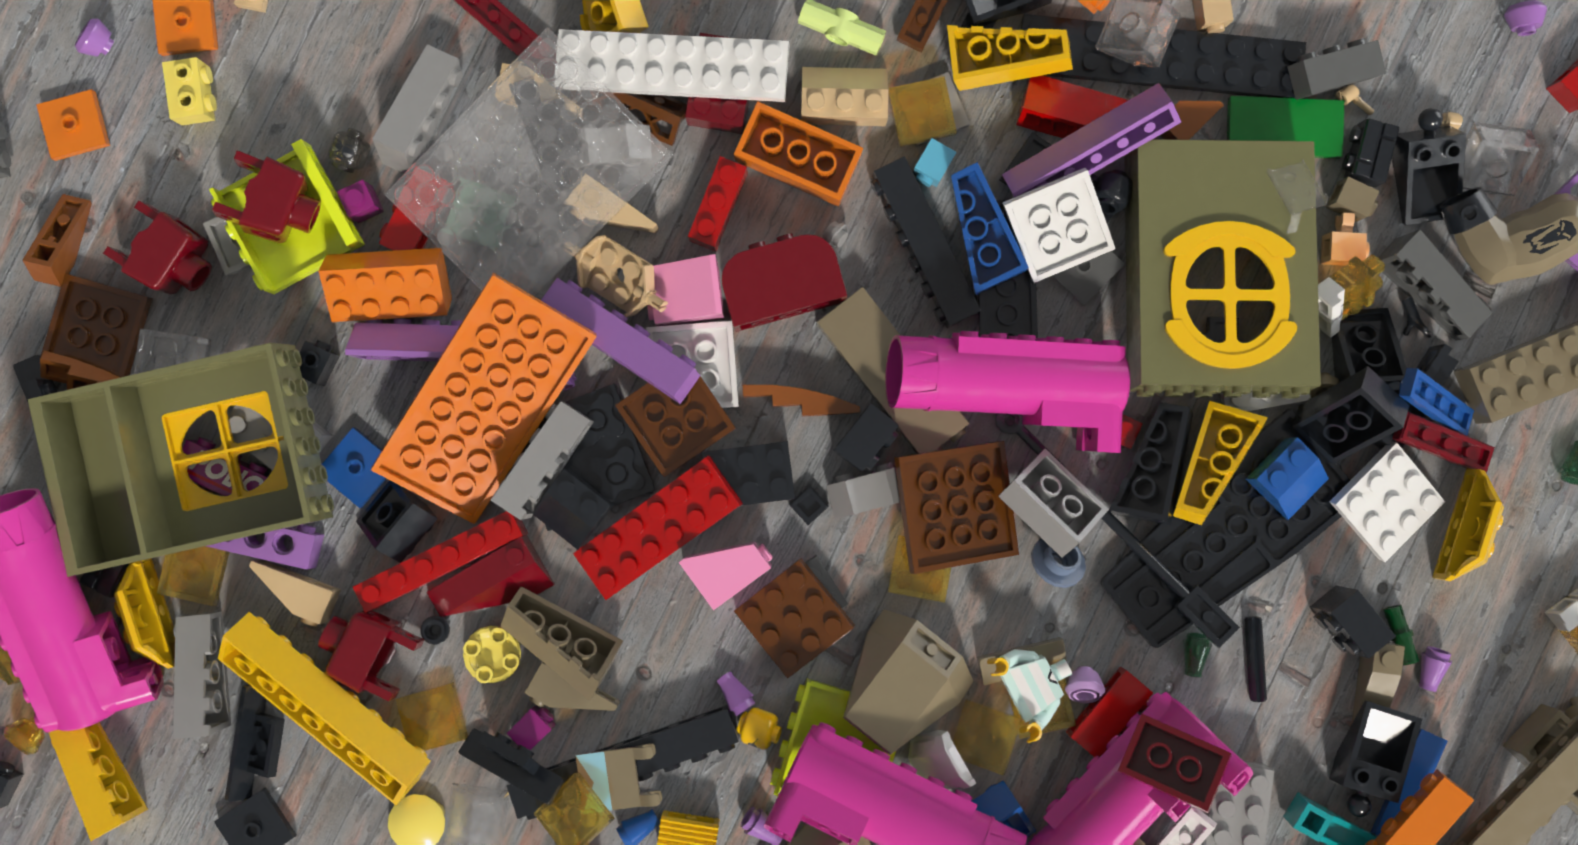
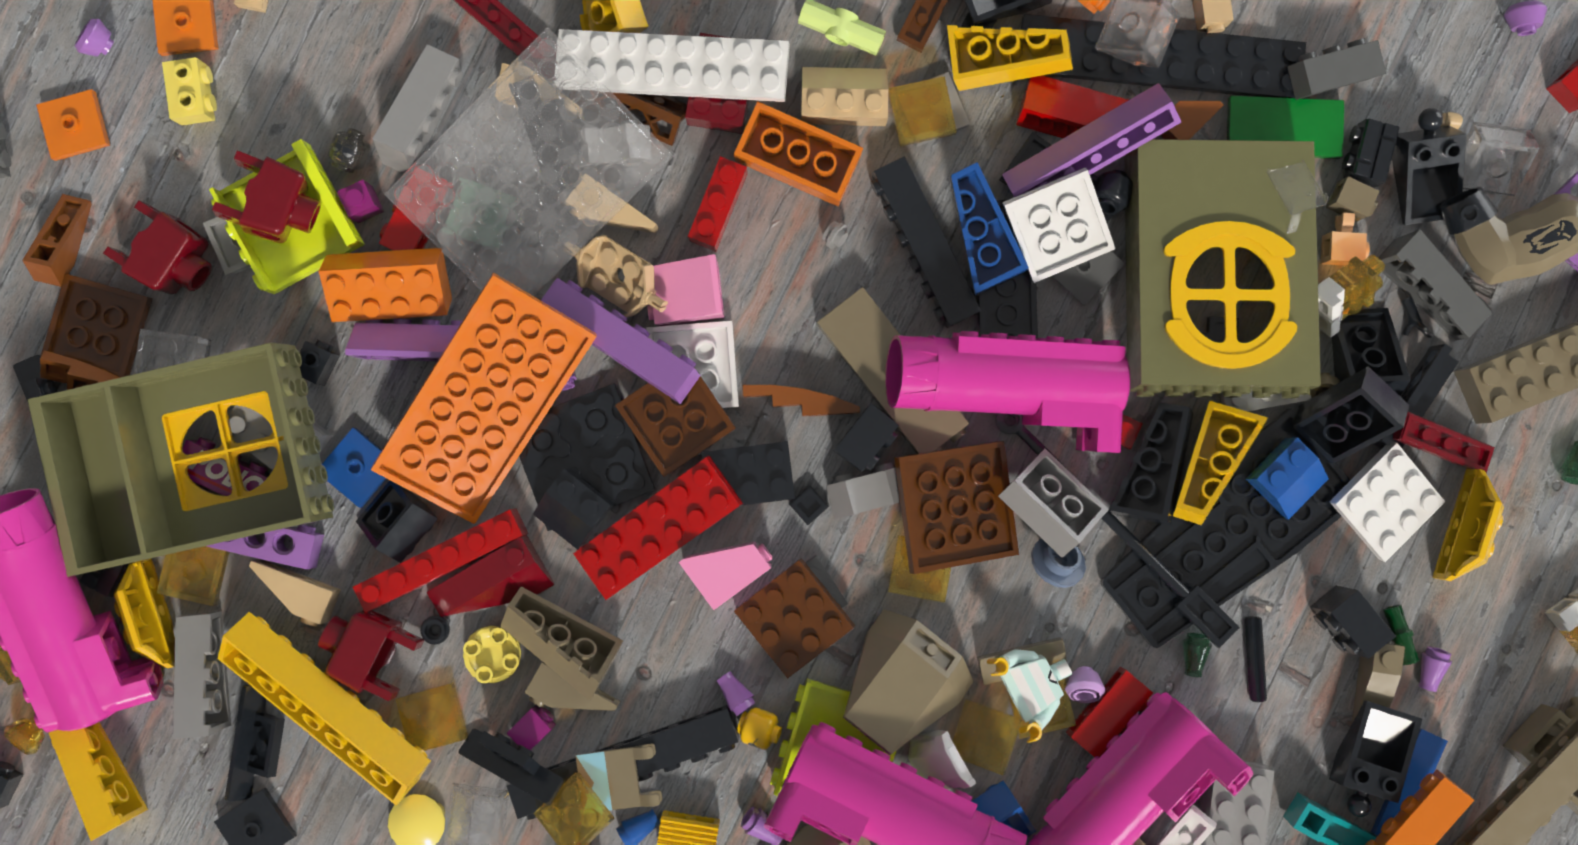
(542, 460): light grey wedge -> none
(781, 280): dark red brick -> none
(933, 163): medium azure brick -> none
(1175, 763): dark red brick -> none
(1351, 93): tan hand -> none
(1435, 401): blue plate -> none

